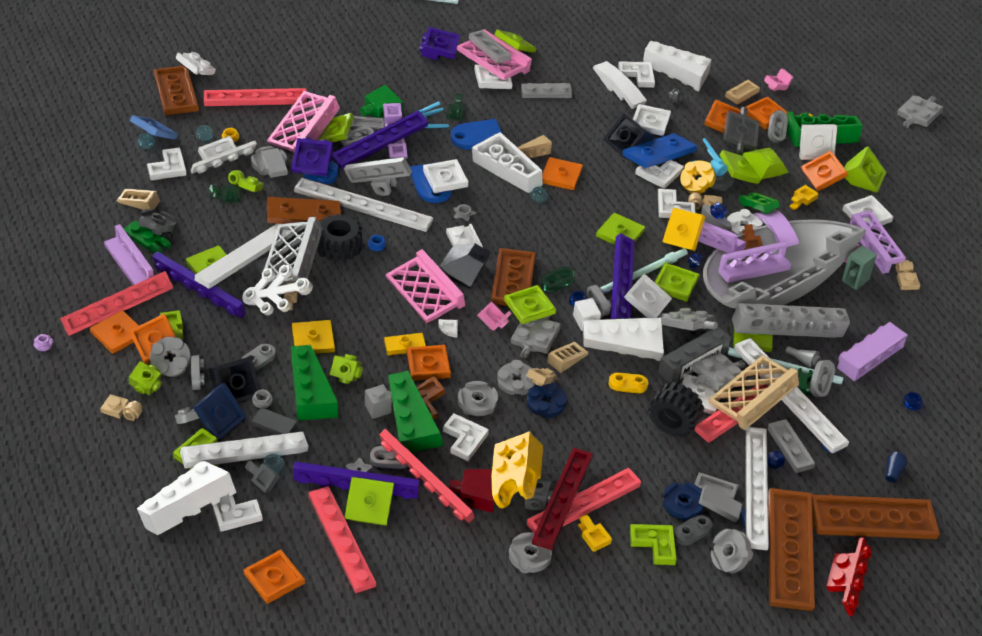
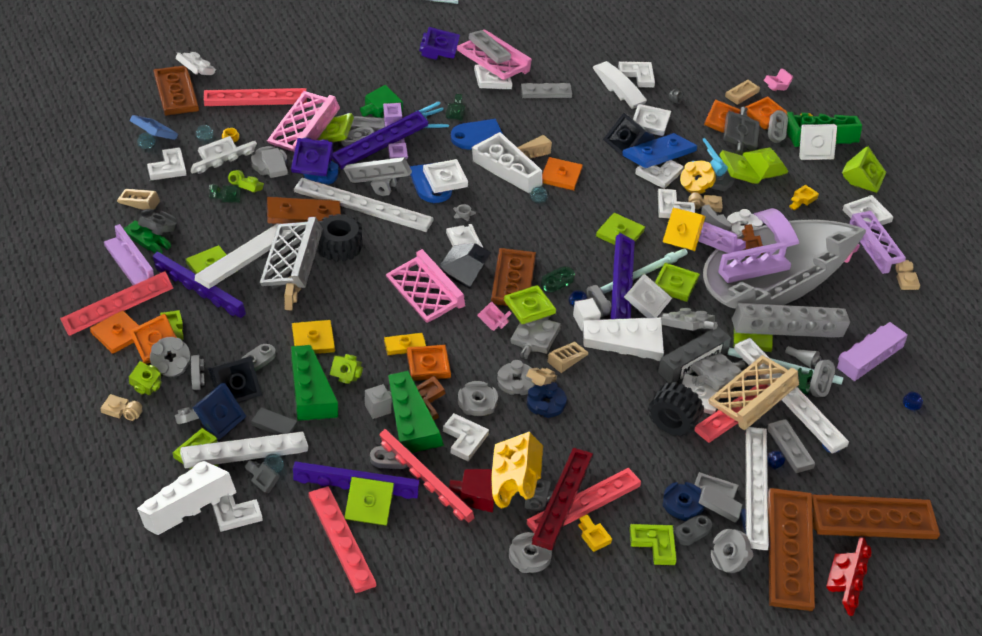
(43, 342): lavender plate -> none
(253, 295): white plant -> none
(259, 395): light grey plate -> none
(274, 576): orange plate -> none
(359, 464): light grey plate -> none
(377, 243): blue plate -> none
(449, 327): white tile -> none
(515, 41): lime plate -> none
(628, 382): yellow plate -> none
(678, 64): white wedge -> none
(694, 260): clear blue plate -> none
(718, 210): clear blue plate -> none
(759, 202): green hinge -> none
(824, 171): orange plate -> none
(859, 267): sand green brick -> none
(895, 465): dark blue cone -> none
(919, 111): light grey plate -> none

